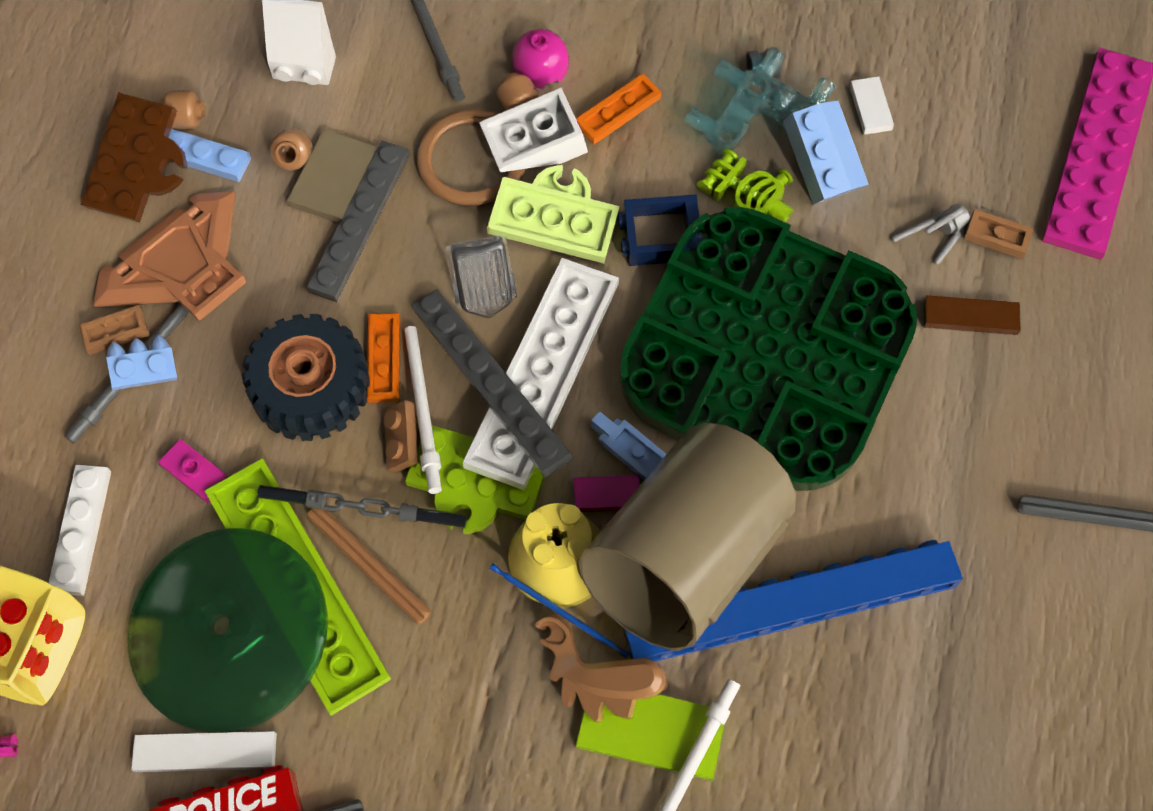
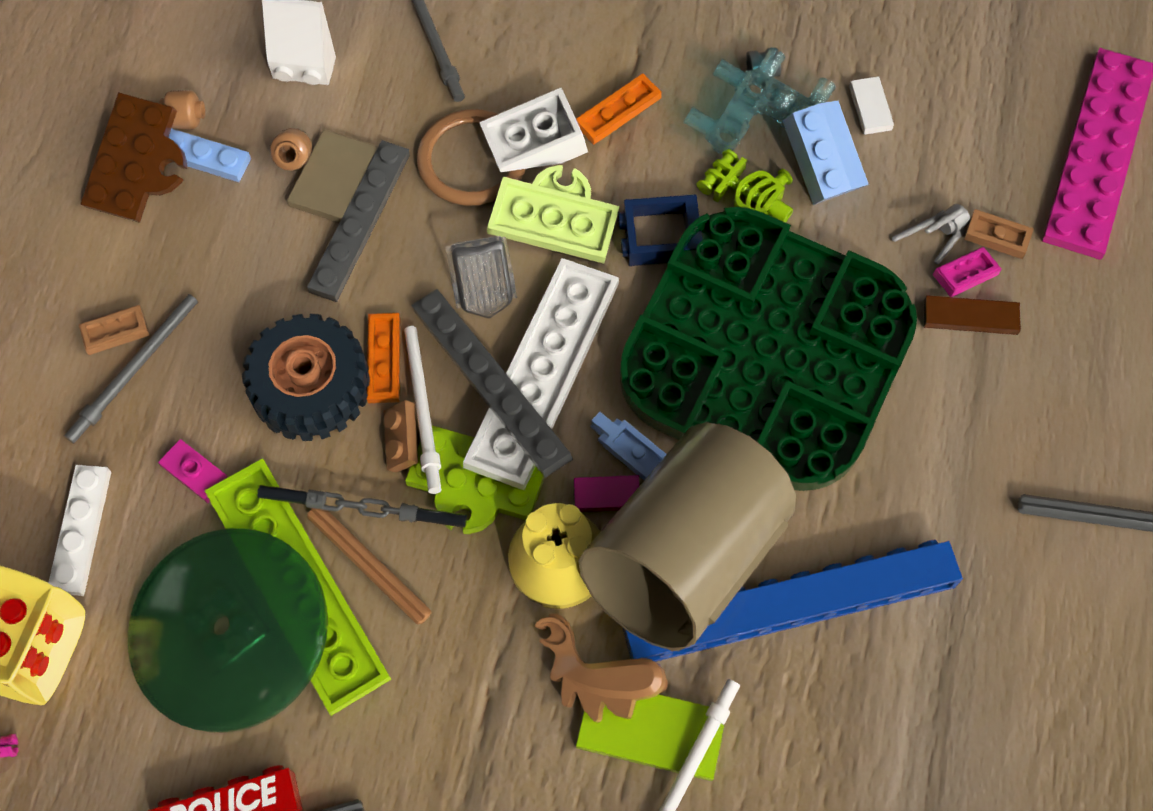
(140, 365): light blue plate -> none
(178, 261): nougat plate -> none
(204, 751): white tile -> none
(515, 90): medium nougat head -> none
(541, 57): dark pink cylinder -> none
(559, 610): blue piece -> none
(967, 271): none -> dark pink plate

